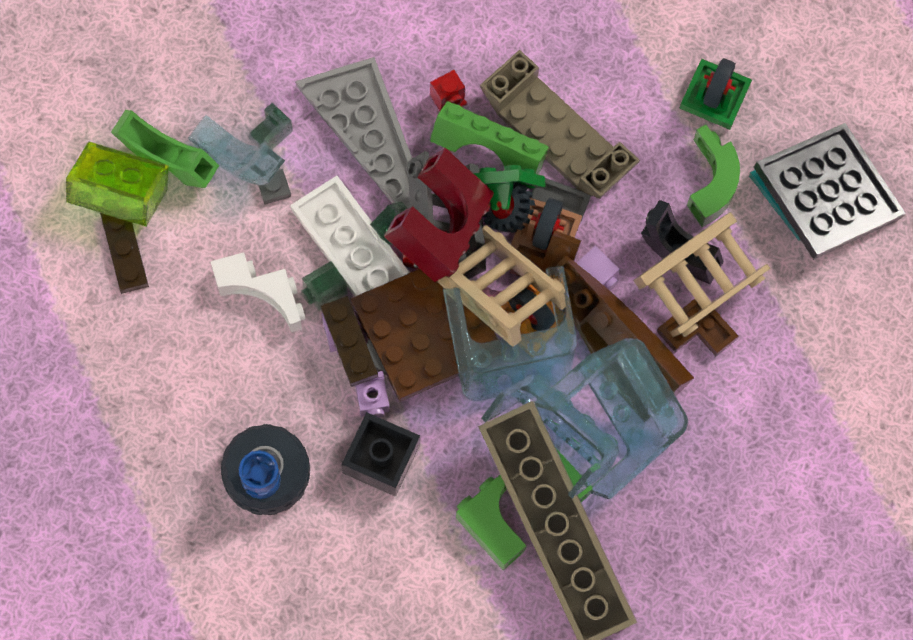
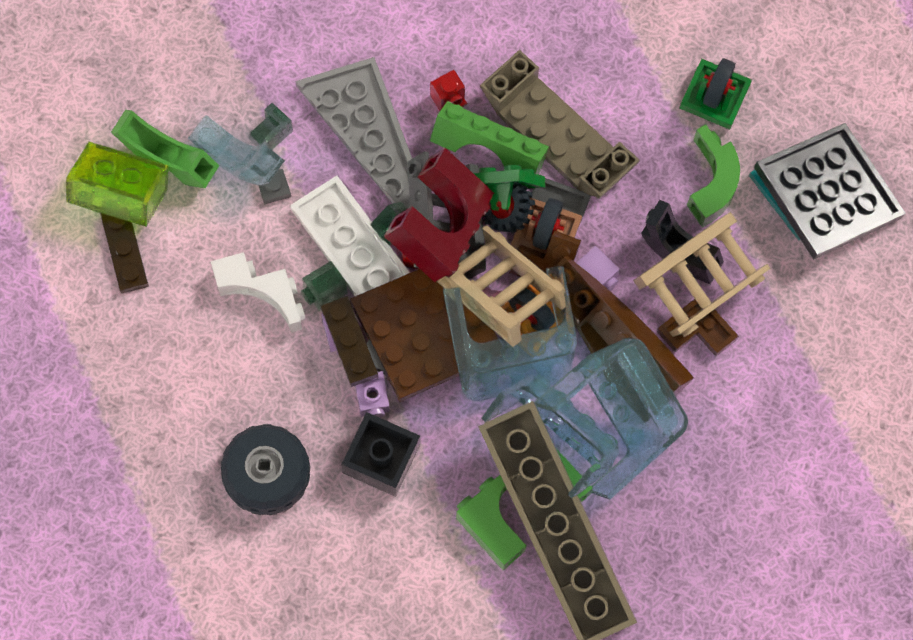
(259, 474): blue wheel -> none

